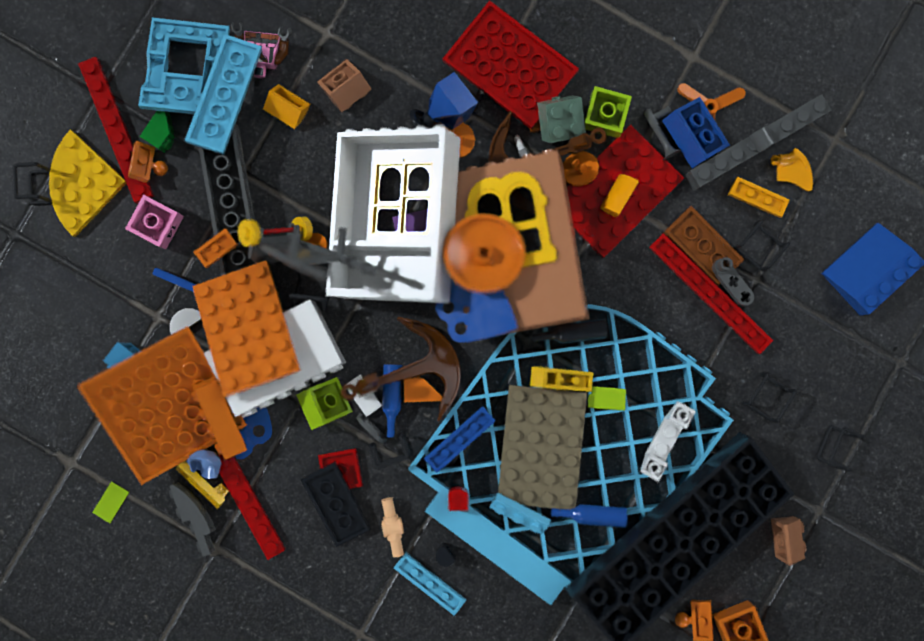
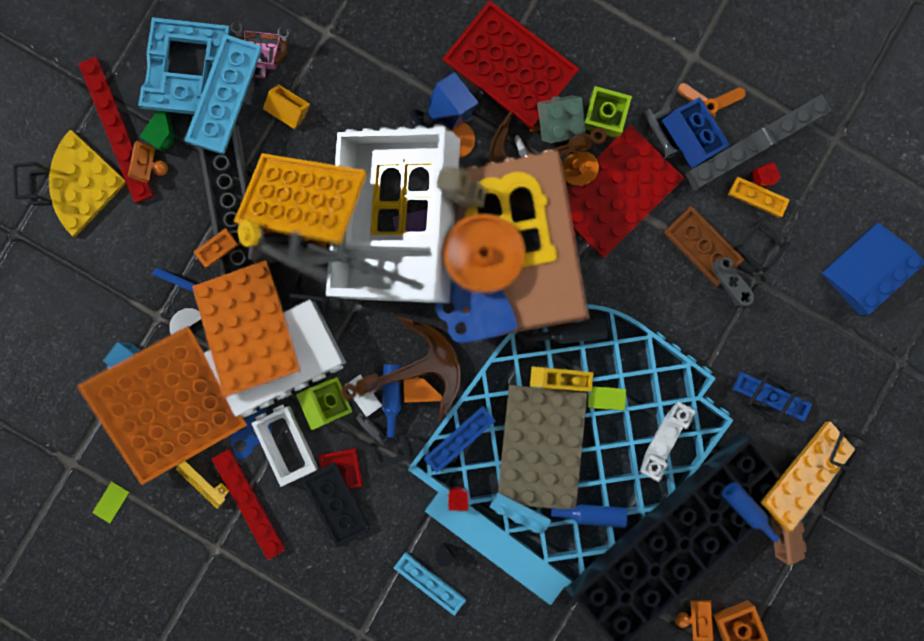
(154, 222): bright pink brick -> none
(192, 509): dark grey slope -> none
(205, 461): medium blue hair -> none
(220, 418): orange brick -> none
(272, 451): none -> white piece
(302, 197): none -> light orange plate
(344, 85): nougat slope -> none
(392, 527): light nougat pin -> none
(456, 186): none -> dark tan arch
(618, 195): light orange brick -> none
(710, 294): red plate -> none
(749, 509): none -> blue piece
(766, 175): none -> red piece
(772, 396): none -> blue plate
(794, 169): light orange arm -> none
(807, 477): none -> light orange plate

